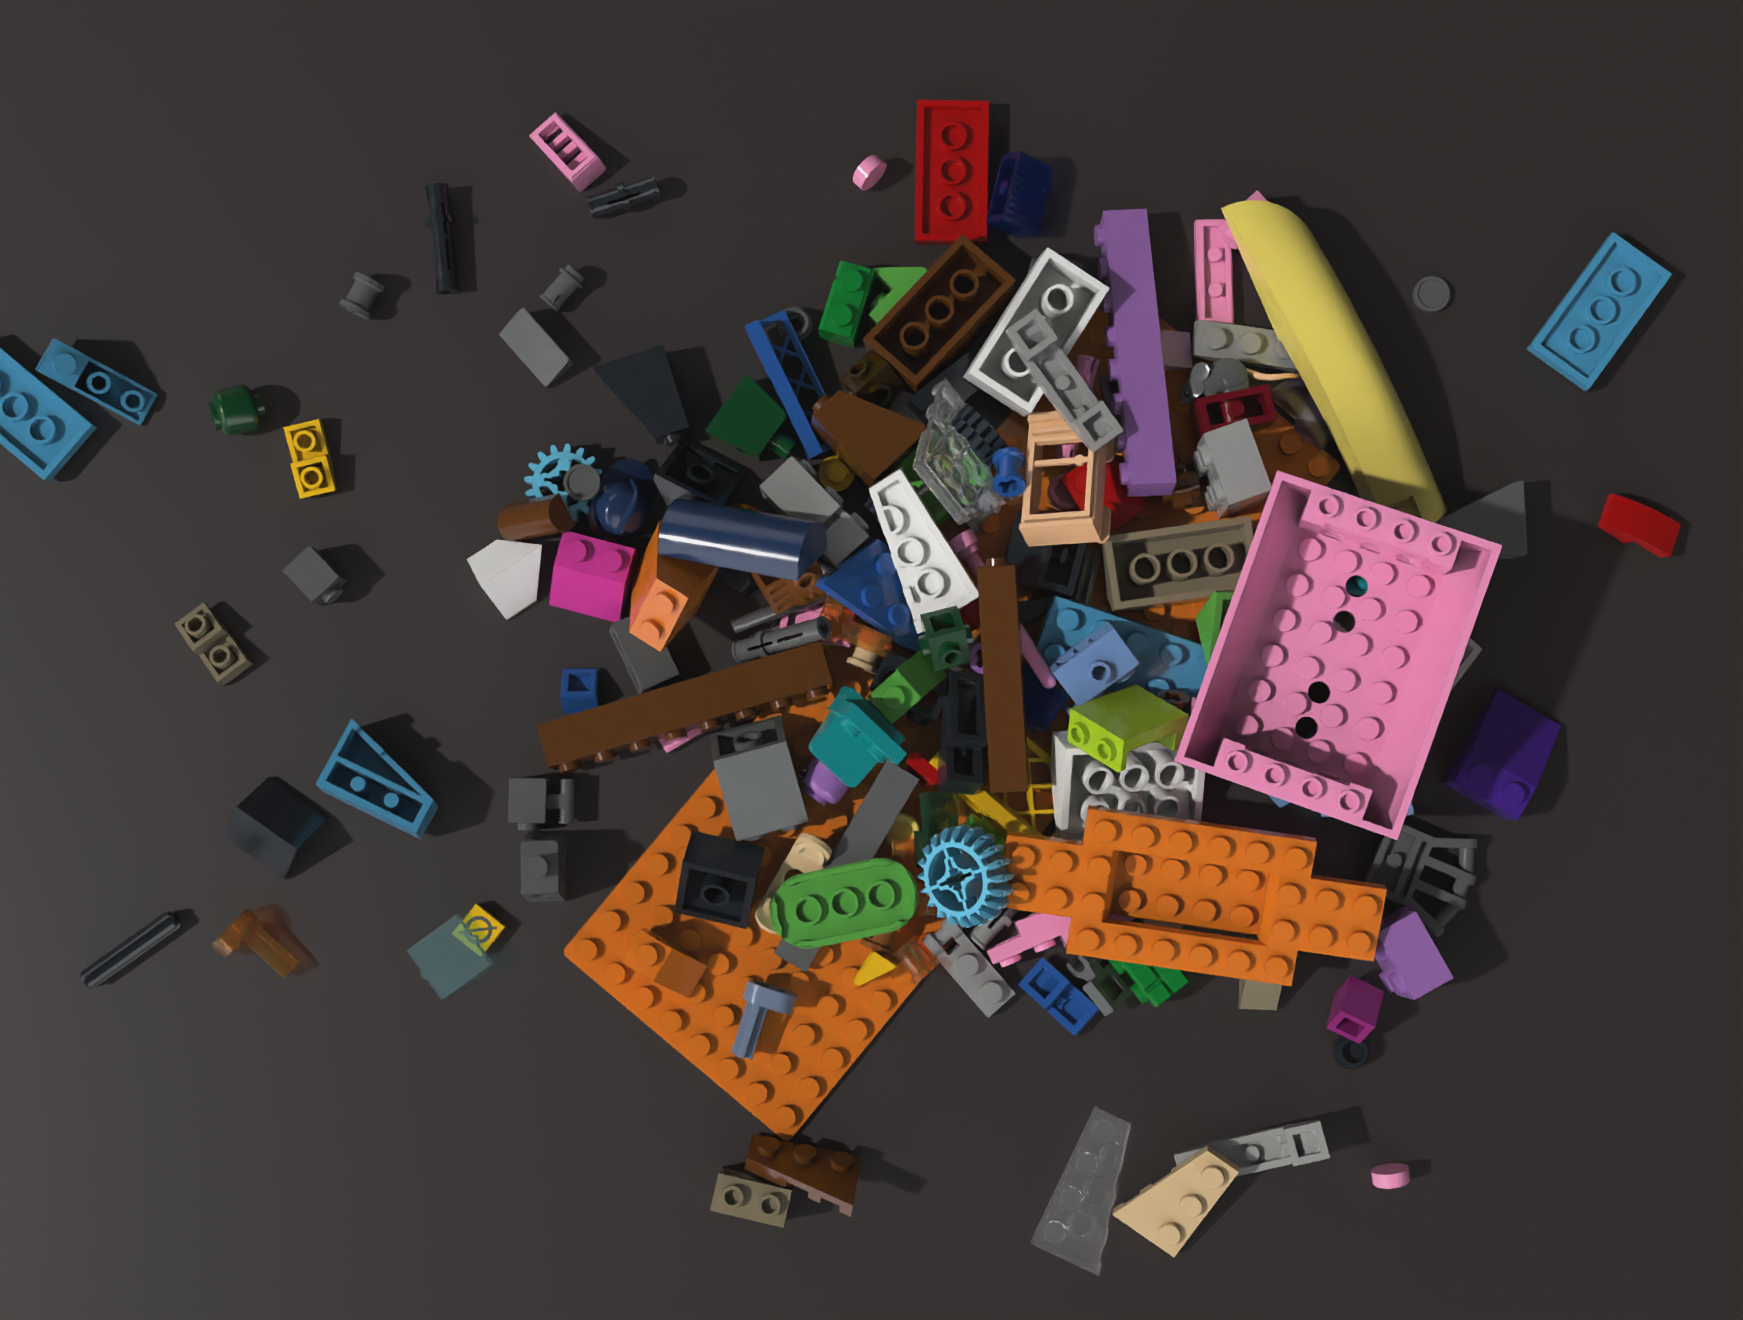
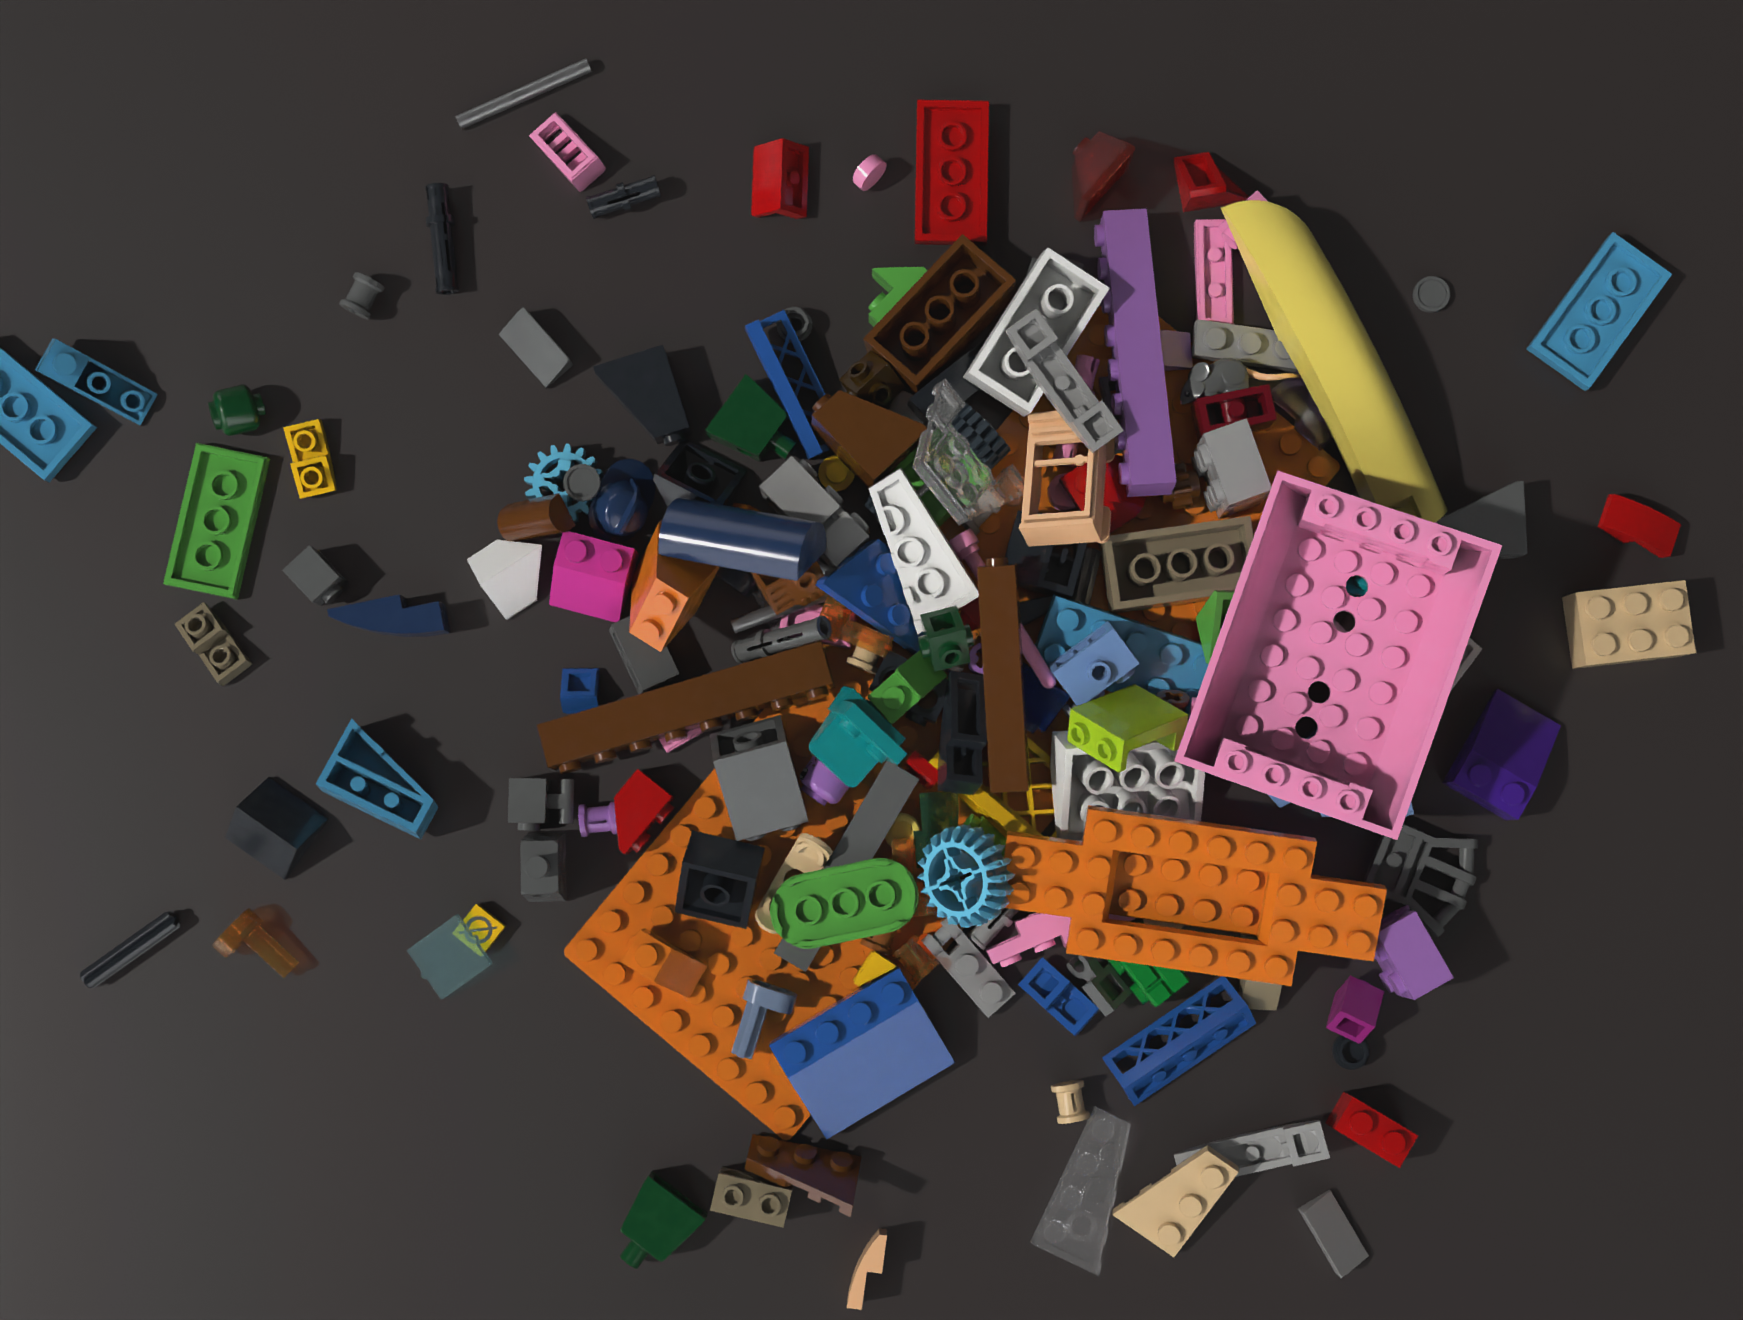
(216, 521): none -> bright green tile
(394, 617): none -> dark blue slope
(523, 93): none -> flat silver bar
(562, 287): dark grey pin -> none
(597, 819): none -> medium lavender bush
(637, 808): none -> red slope
(658, 1221): none -> dark green torso
(780, 179): none -> red panel
(846, 304): green brick -> none
(861, 1052): none -> blue slope
(869, 1261): none -> light nougat slope
(1009, 477): blue bush -> none
(1020, 195): clear blue brick -> none
(1070, 1101): none -> tan bush
(1096, 169): none -> clear red slope
(1188, 1048): none -> blue fence
(1204, 183): none -> red slope
(1333, 1233): none -> light grey slope
(1371, 1129): none -> red brick
(1390, 1175): bright pink tile -> none
(1628, 624): none -> tan brick

